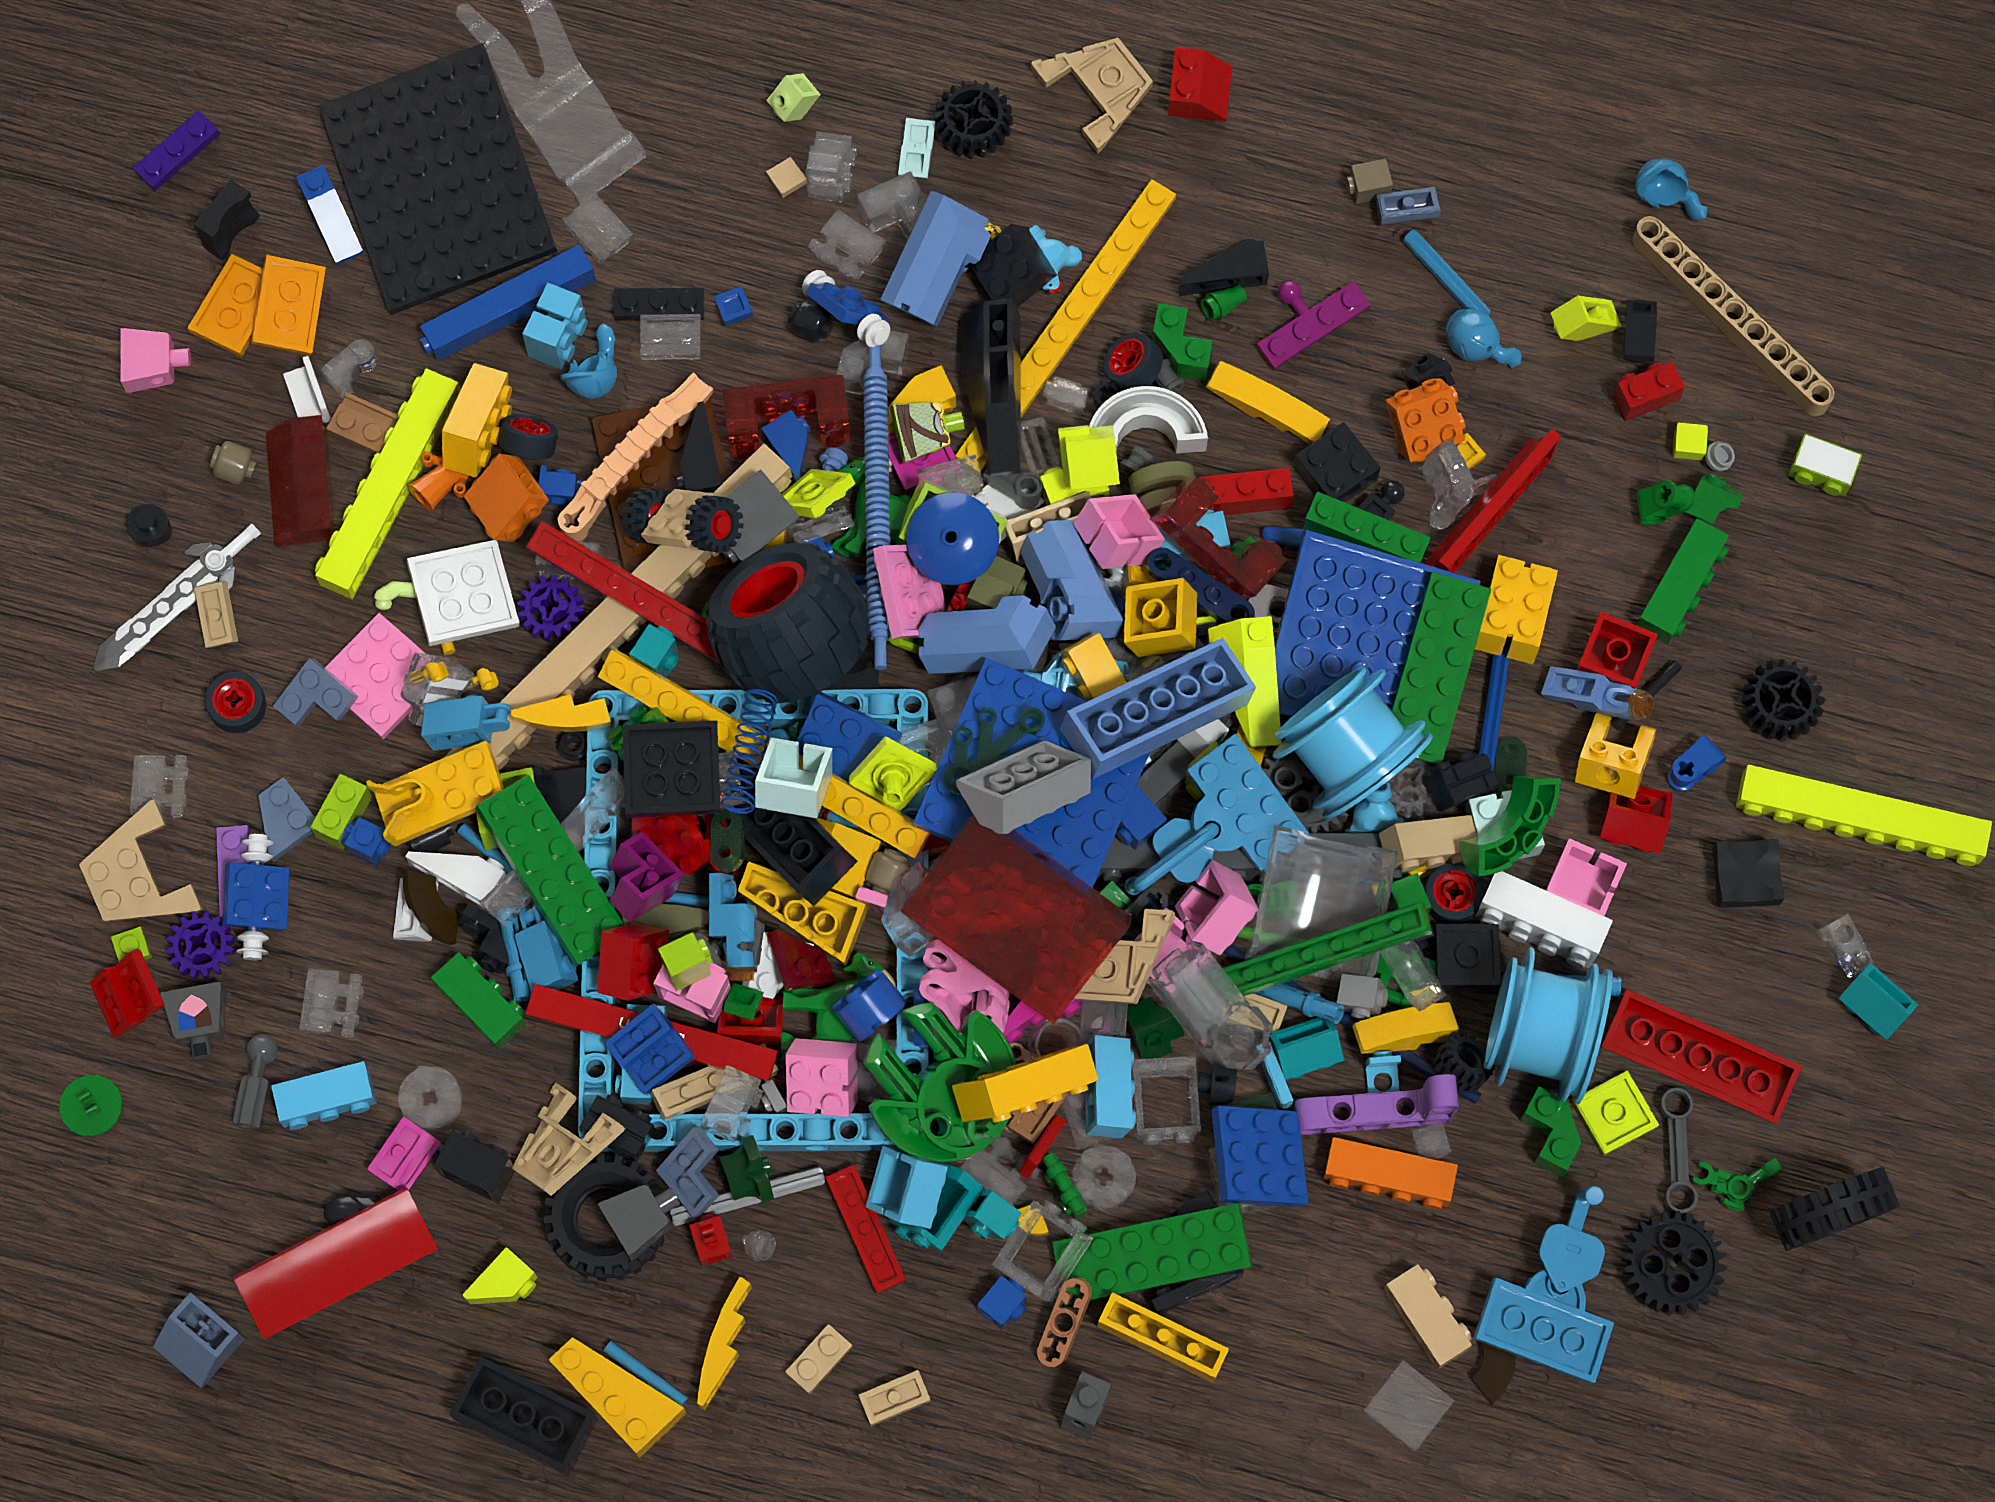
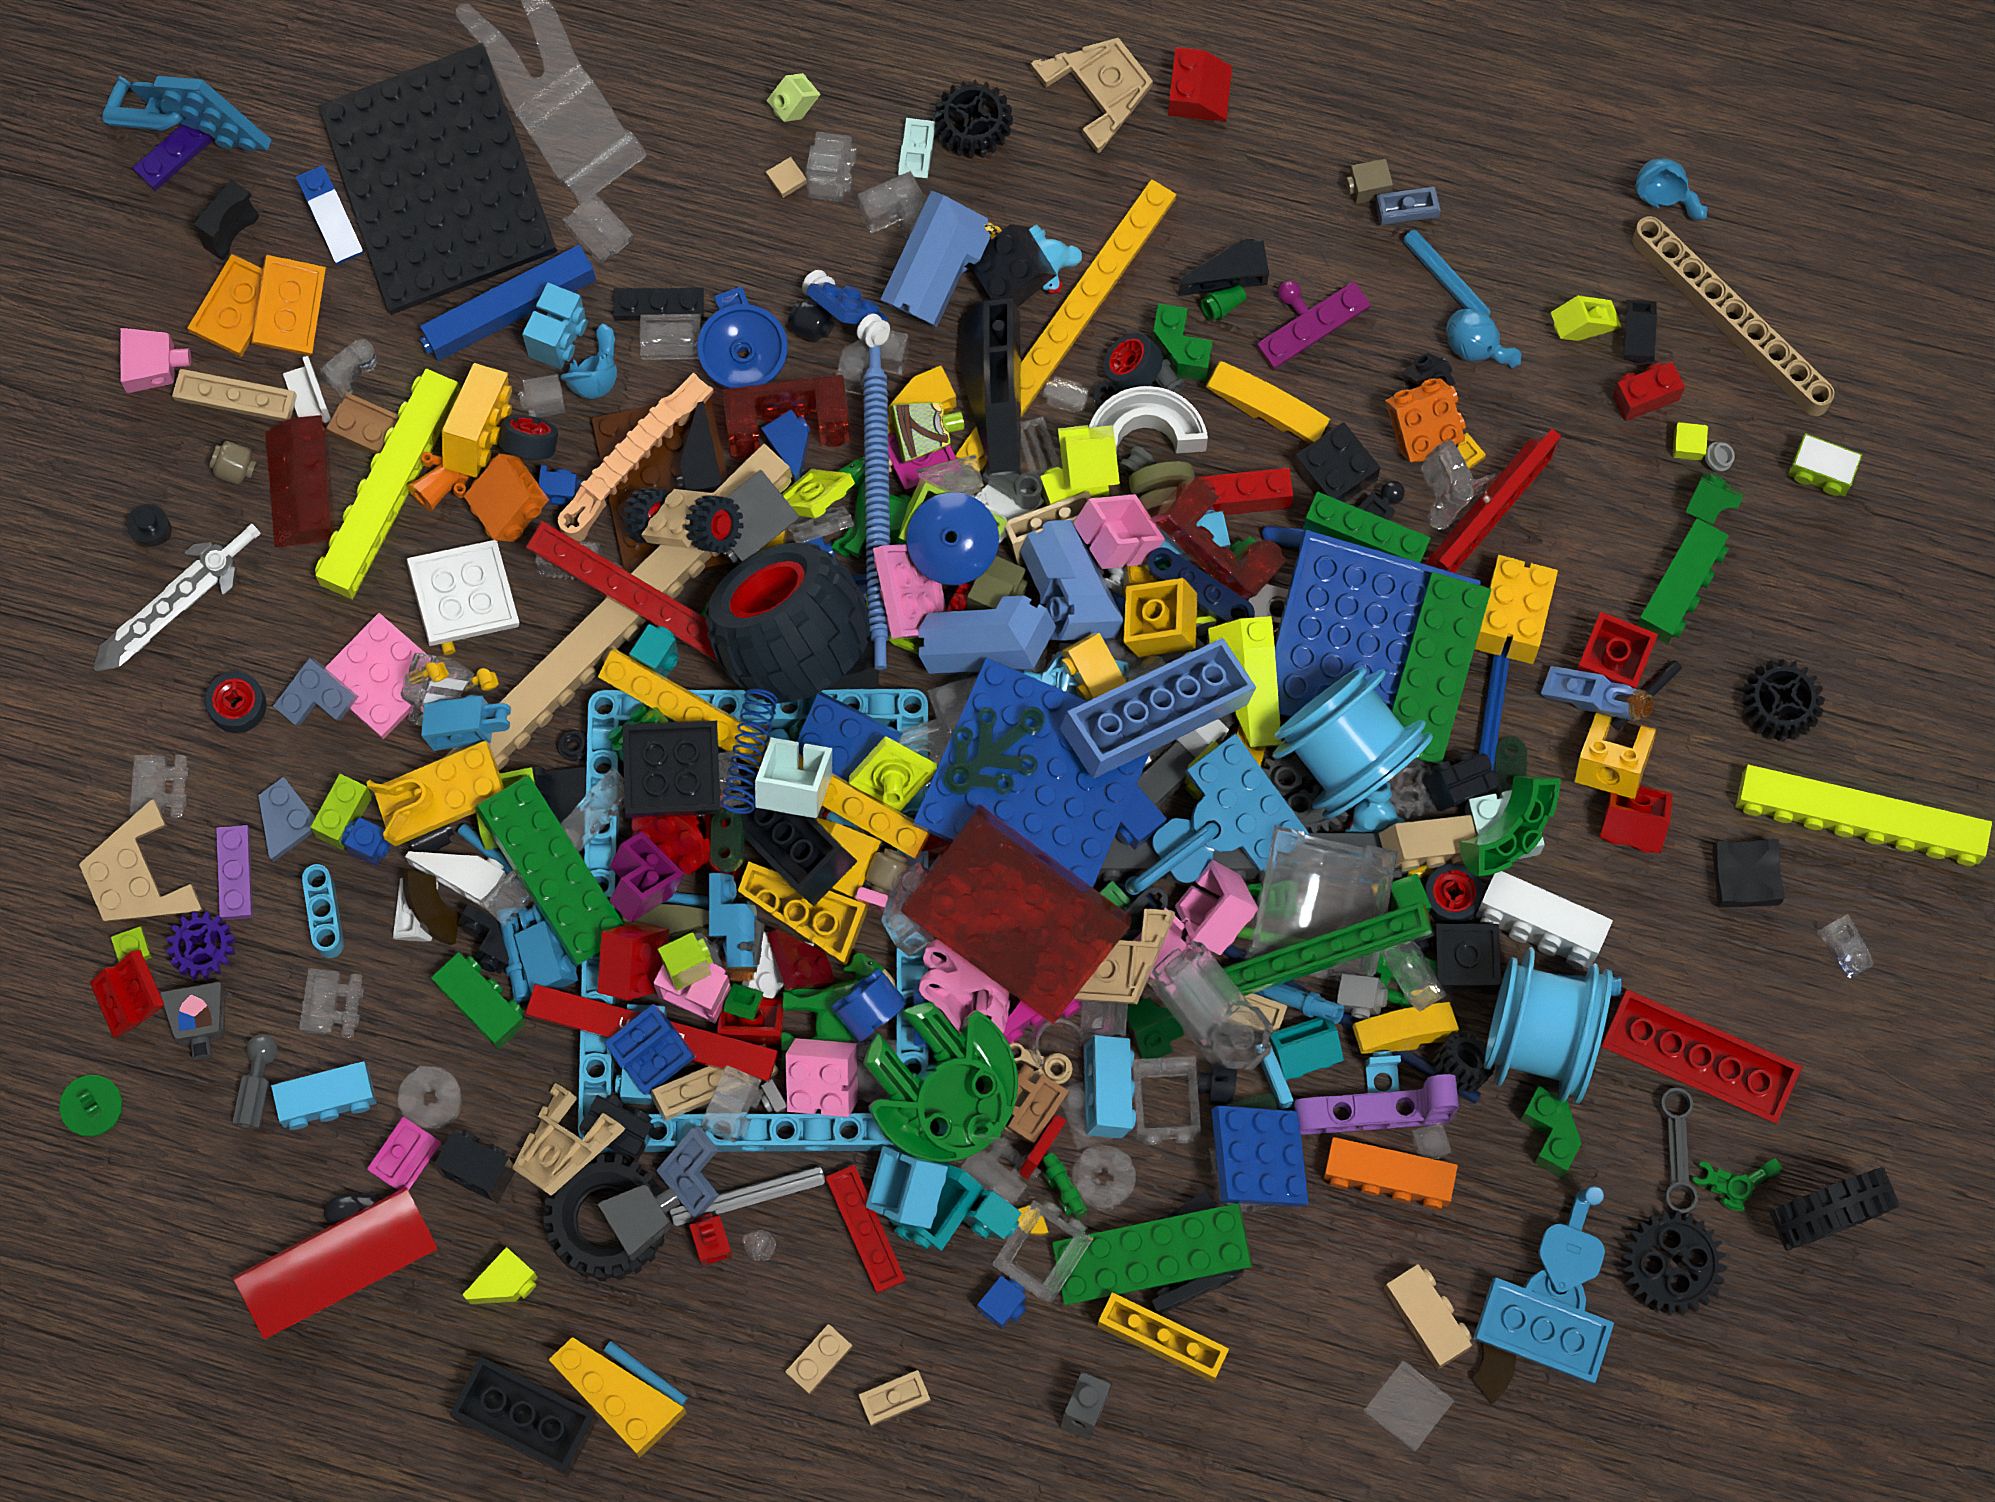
(188, 103): none -> dark azure plate
(197, 1340): sand blue slope -> none
(216, 614): tan plate -> none
(234, 395): none -> tan plate
(255, 896): blue plate -> none
(323, 896): none -> medium azure beam
(392, 590): yellowish green arm -> none
(539, 605): dark purple gear -> none
(542, 396): none -> clear brick
(563, 716): yellow slope -> none
(719, 1354): yellow slope -> none
(737, 330): none -> blue dish
(748, 1172): dark green brick -> none
(833, 459): medium blue plate -> none
(851, 238): clear plate -> none
(1026, 786): light grey slope -> none
(1026, 1084): yellow wedge -> none
(1066, 1297): nougat beam -> none
(1586, 883): bright pink piece -> none
(1615, 1113): neon yellow tile -> none
(1663, 501): green piece -> none
(1698, 761): blue piece -> none
(1878, 1001): teal brick -> none

